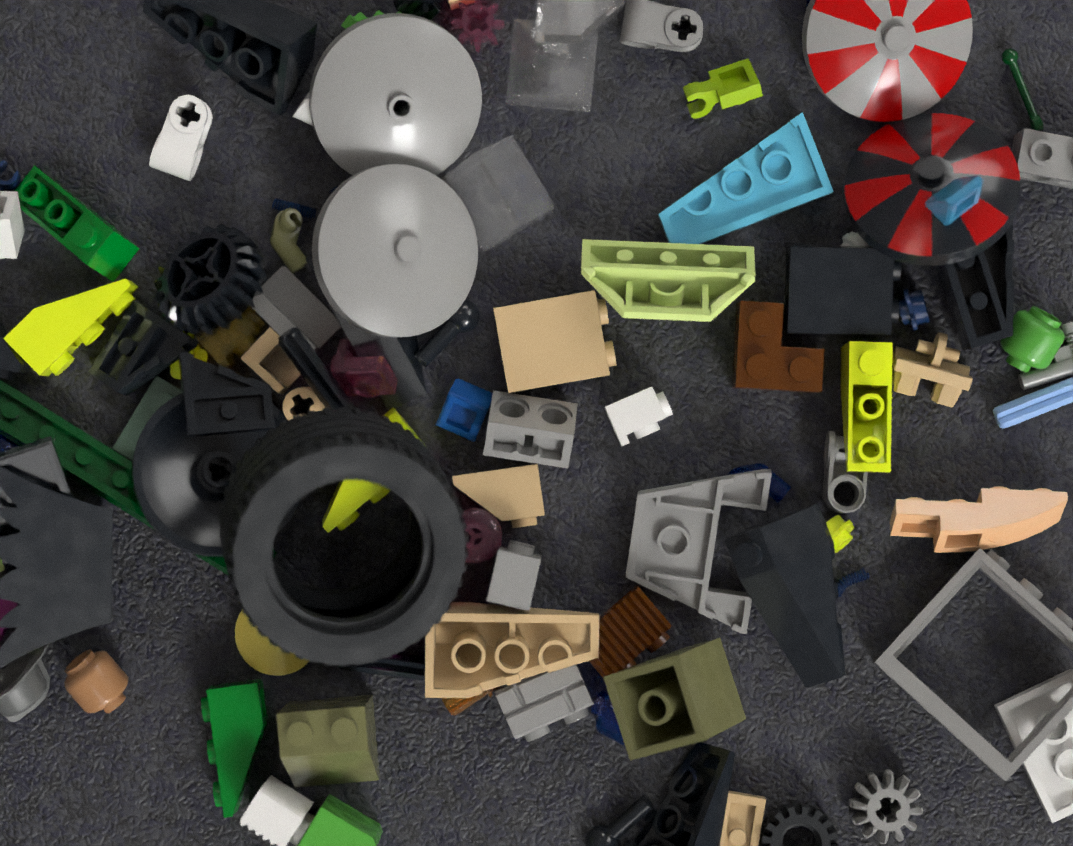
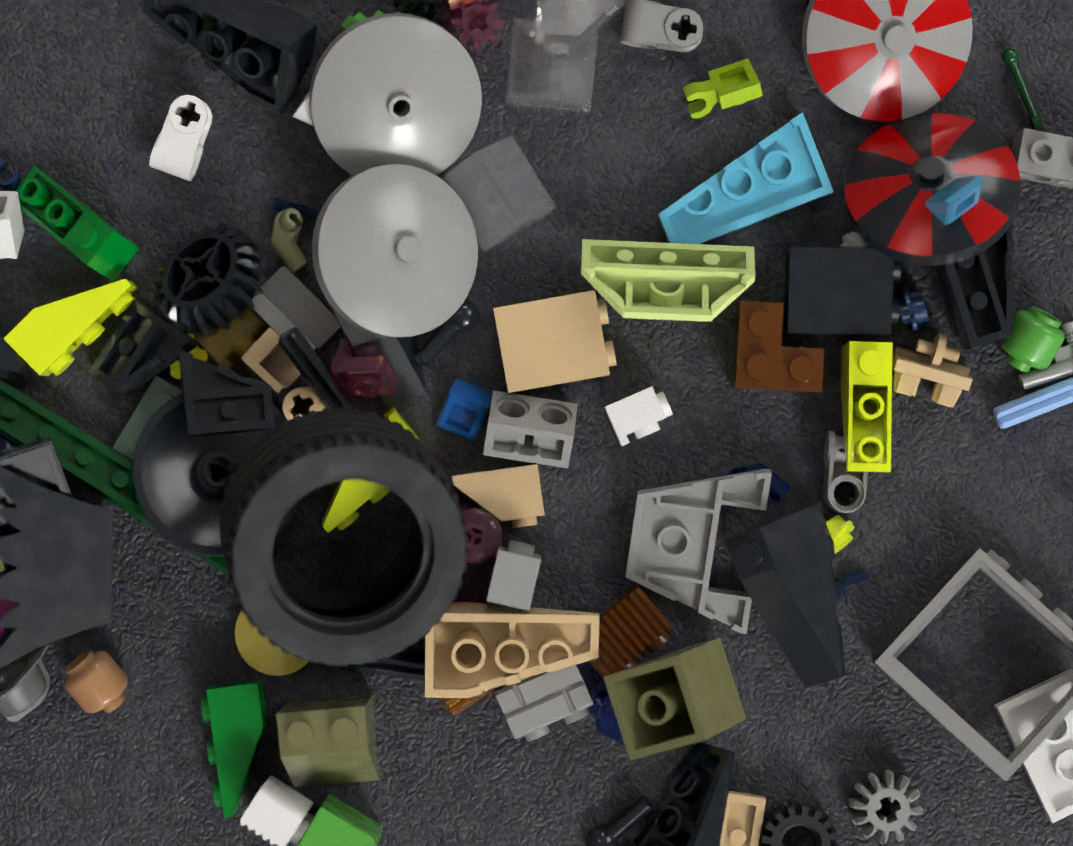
(993, 521): light nougat slope -> none

